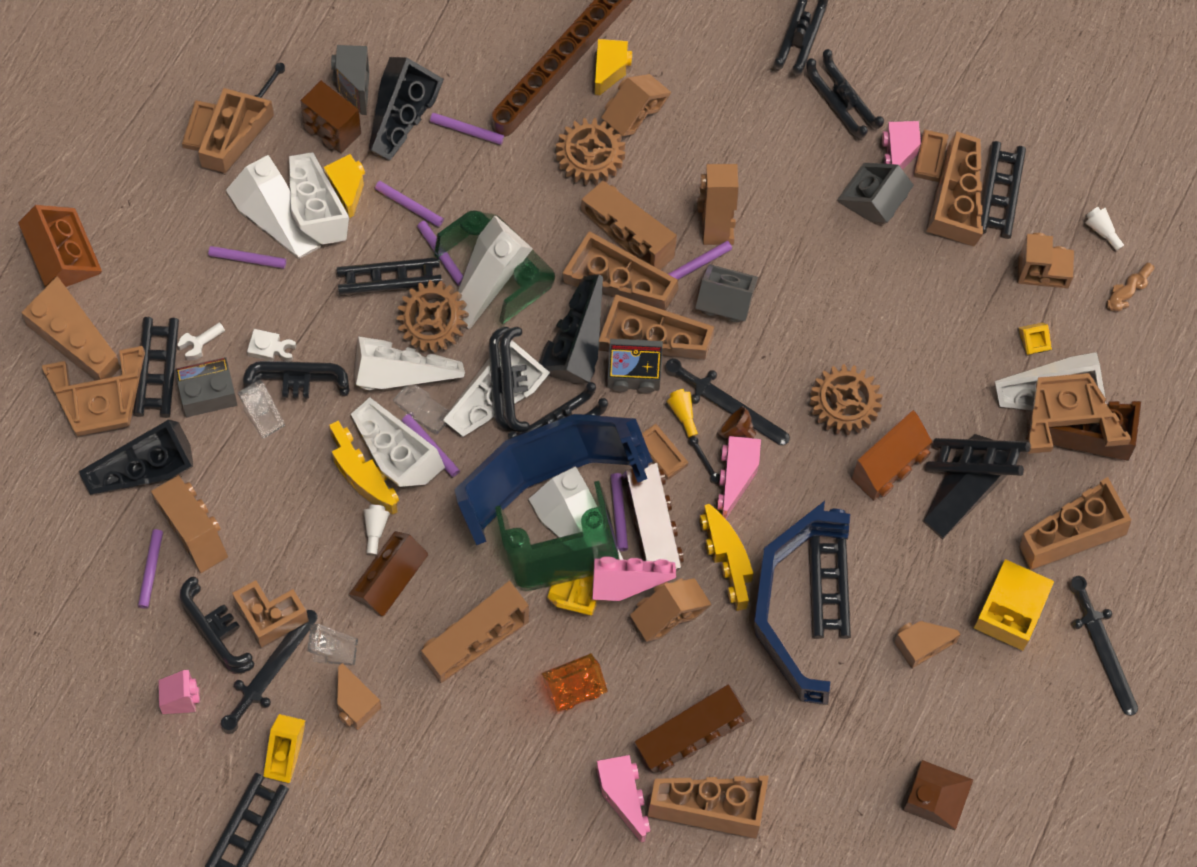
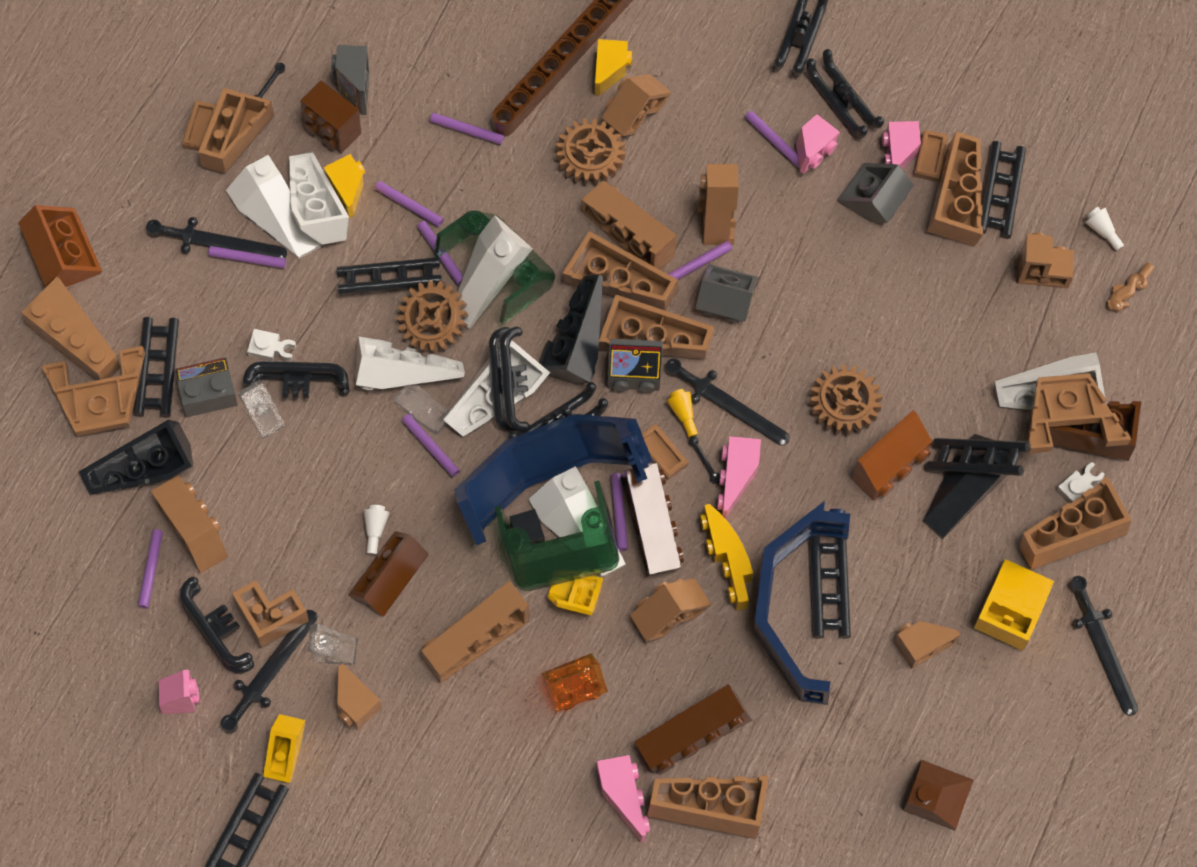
(190, 235): none -> black sword
(199, 341): white bar -> none
(361, 475): yellow slope -> none
(395, 447): white wedge -> none
(402, 99): black wedge -> none
(530, 523): none -> black panel
(625, 578): bright pink slope -> none
(738, 425): reddish brown piece -> none
(767, 132): none -> medium lavender piece
(814, 142): none -> bright pink slope
(1035, 338): yellow slope -> none
(1077, 484): none -> white plate

